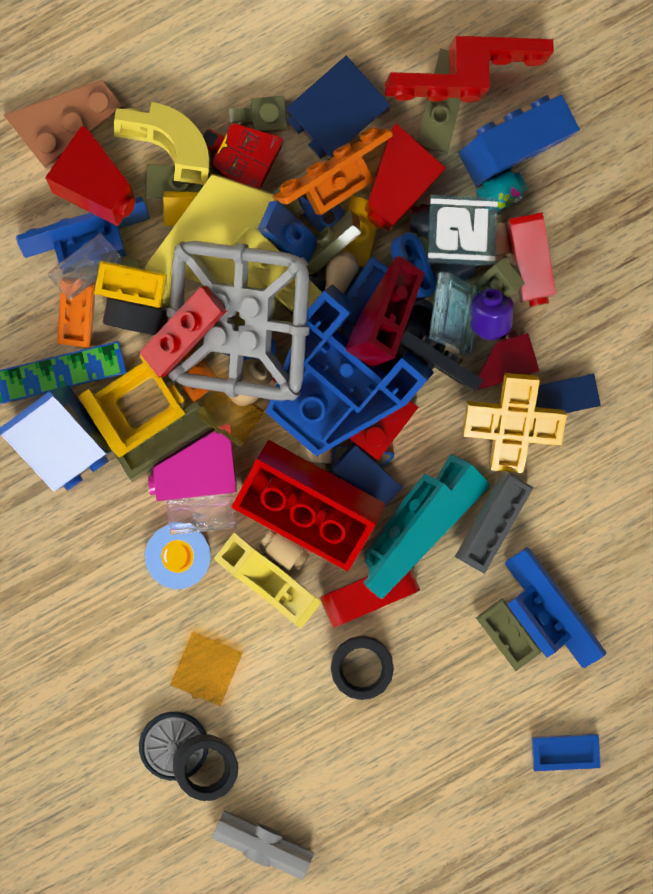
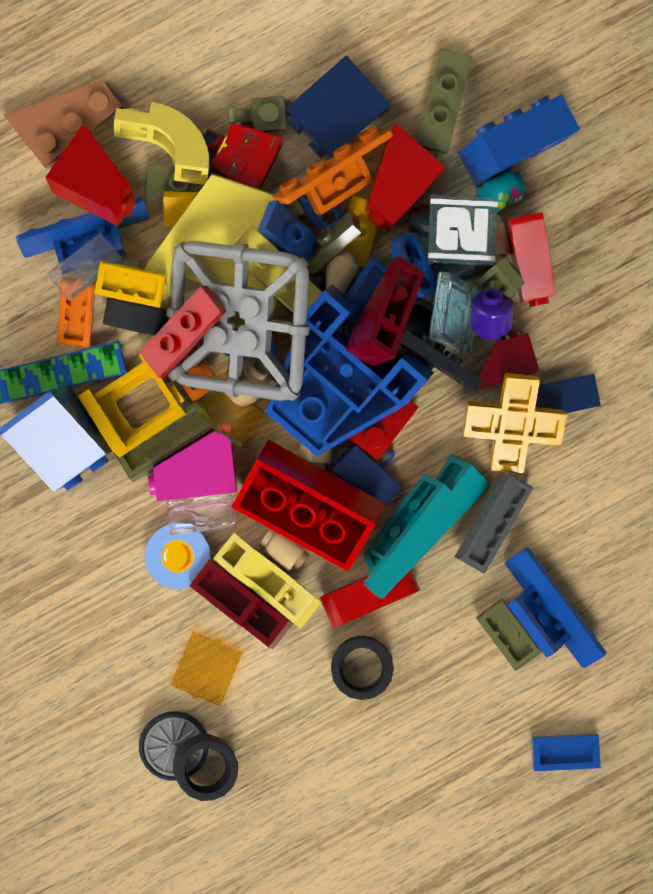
(241, 604): none -> dark red slope
(263, 845): light grey piece -> none
(469, 68): red bracket -> none

